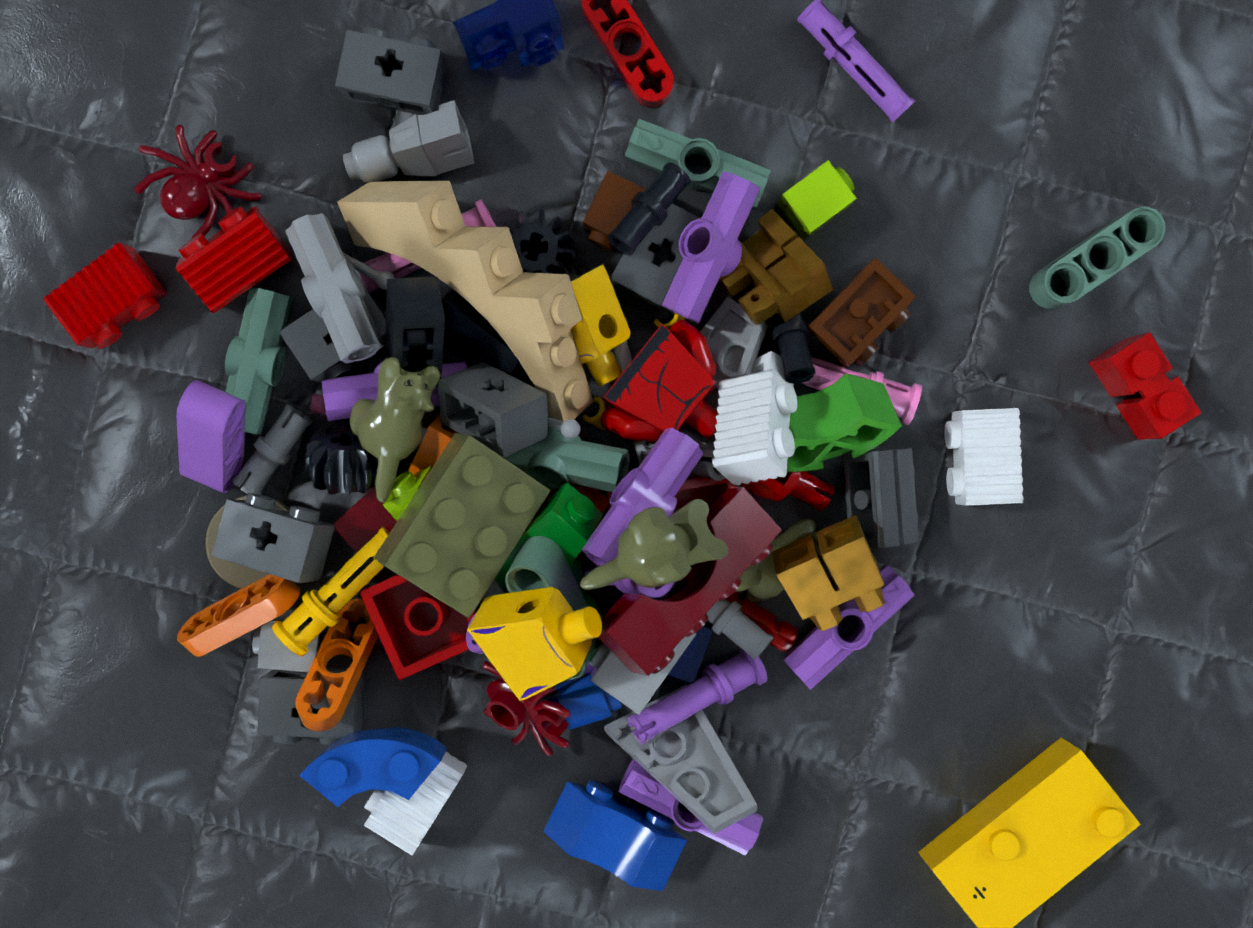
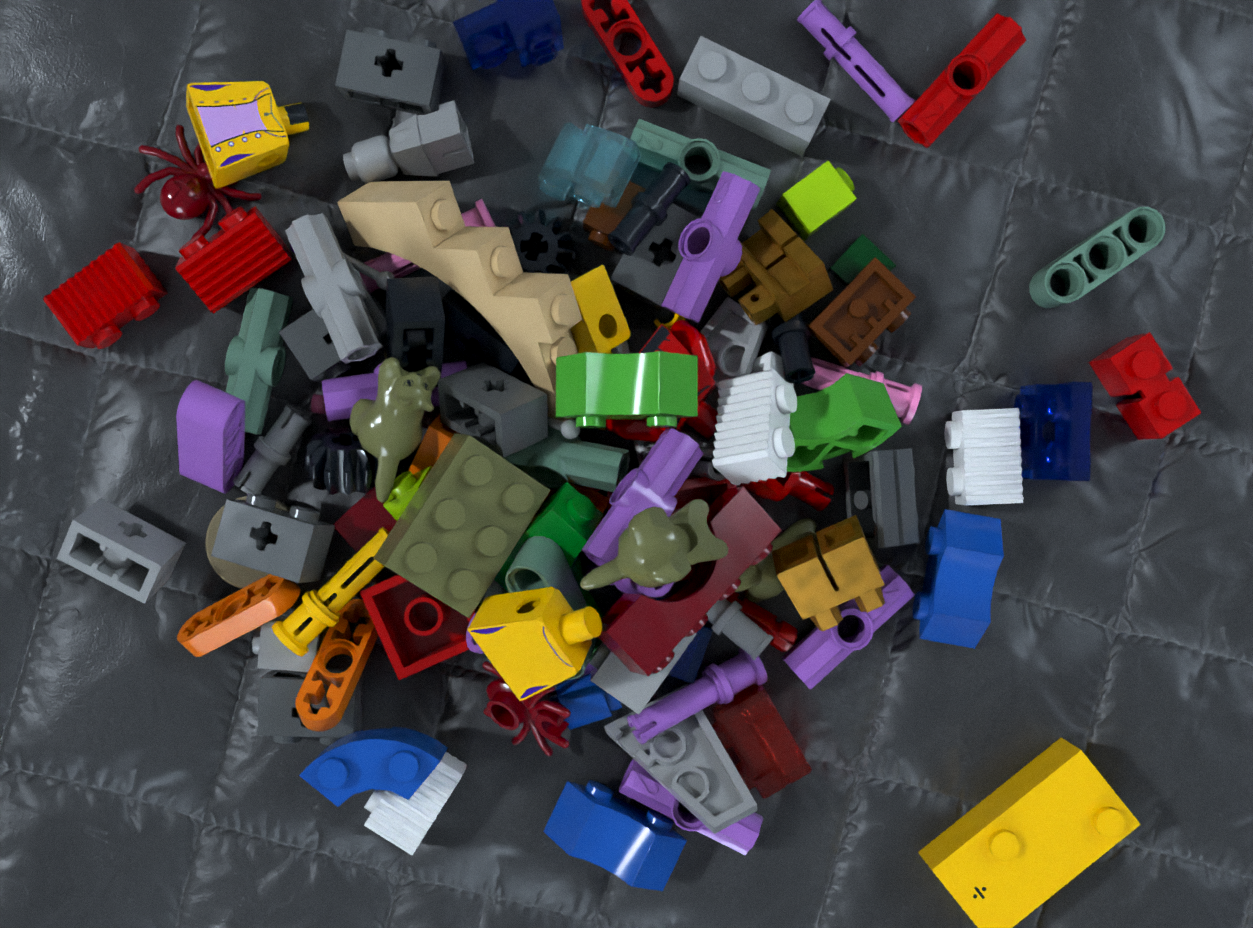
(121, 550): none -> light grey brick
(241, 127): none -> yellow torso
(589, 165): none -> clear light blue brick
(627, 388): none -> bright green brick
(751, 96): none -> light grey brick
(760, 740): none -> clear red brick
(856, 258): none -> dark green tile
(959, 578): none -> blue brick
(977, 61): none -> red piece
(1070, 410): none -> clear blue brick

